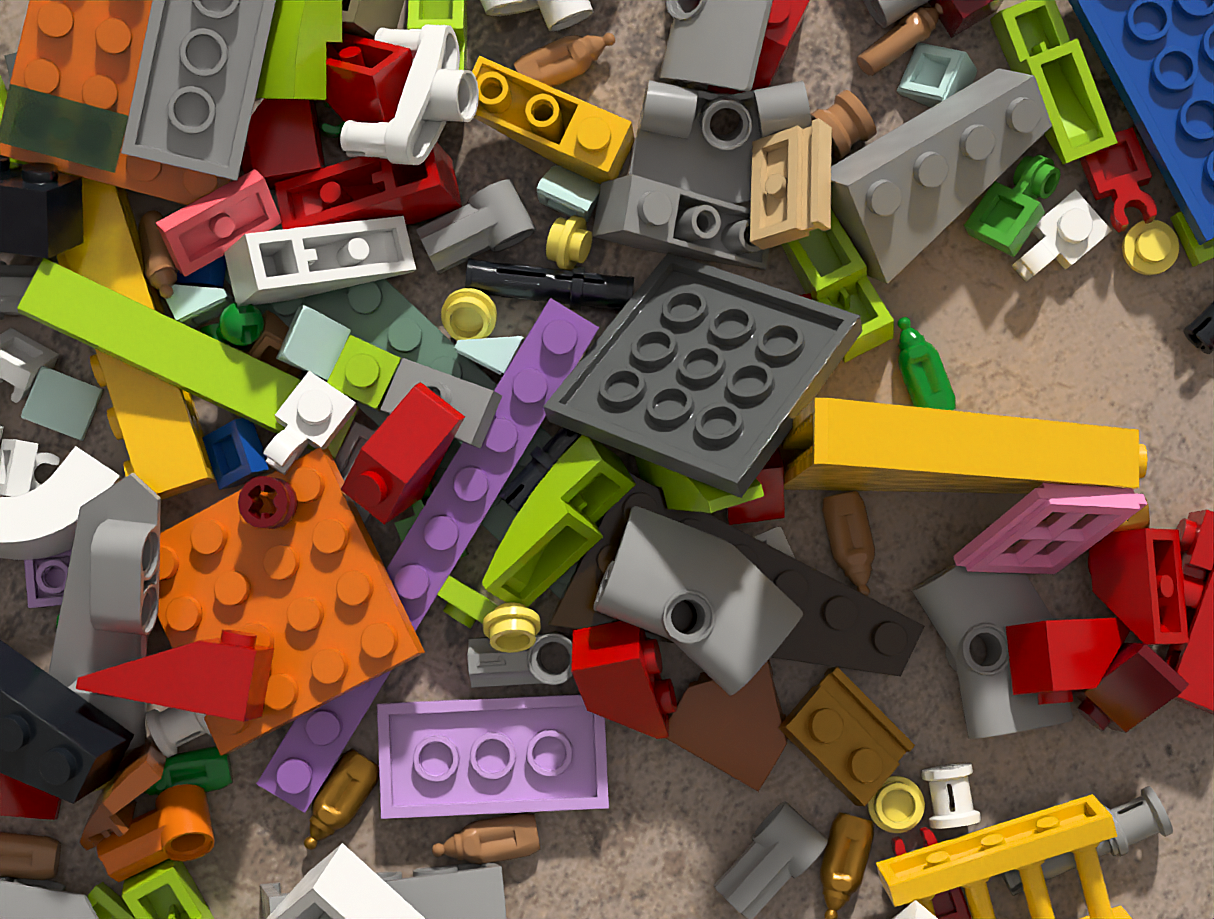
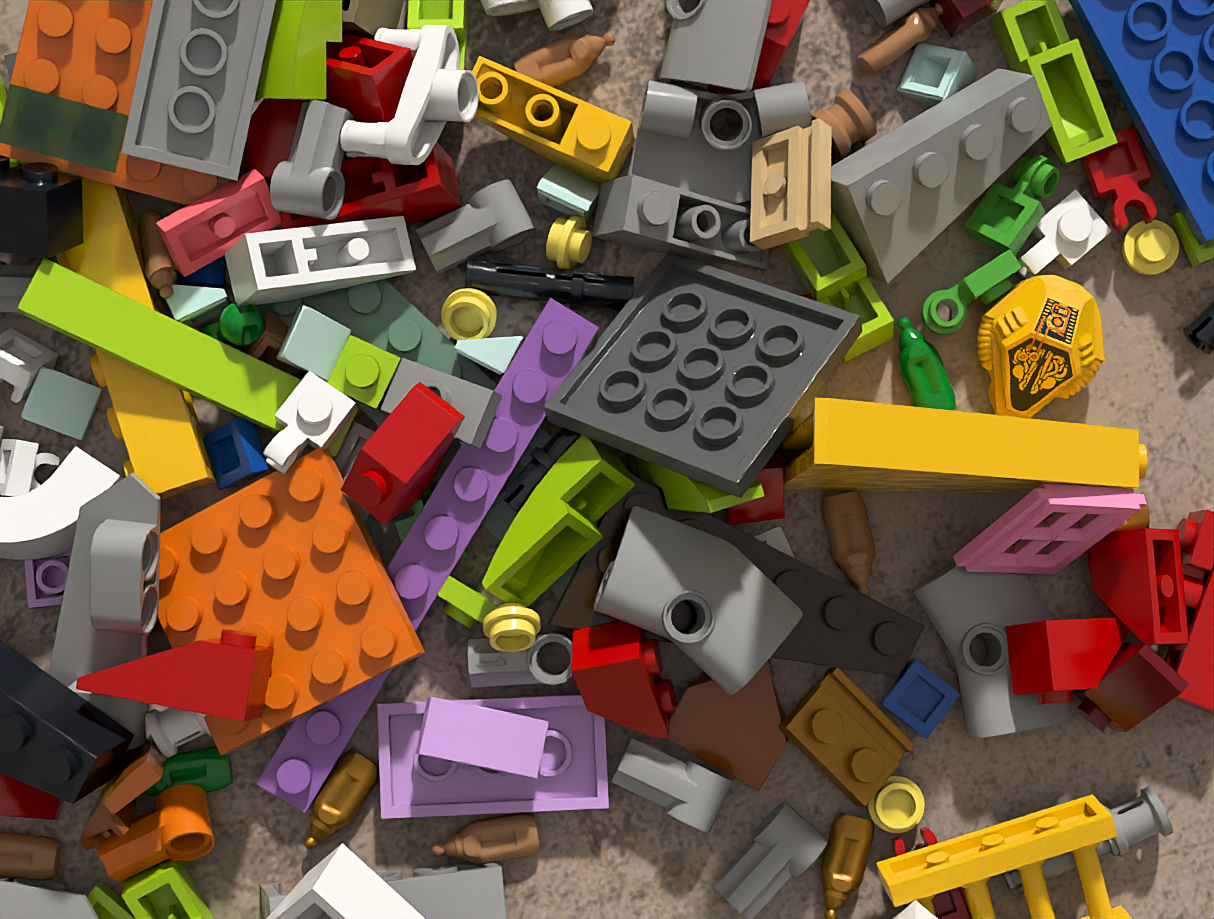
(250, 502): dark red bush -> none
(312, 176): none -> light grey piece
(482, 737): none -> lavender slope
(684, 788): none -> light grey piece
(919, 698): none -> blue plate
(944, 814): white bush -> none
(986, 282): none -> bright green plate
(1039, 344): none -> yellow helmet

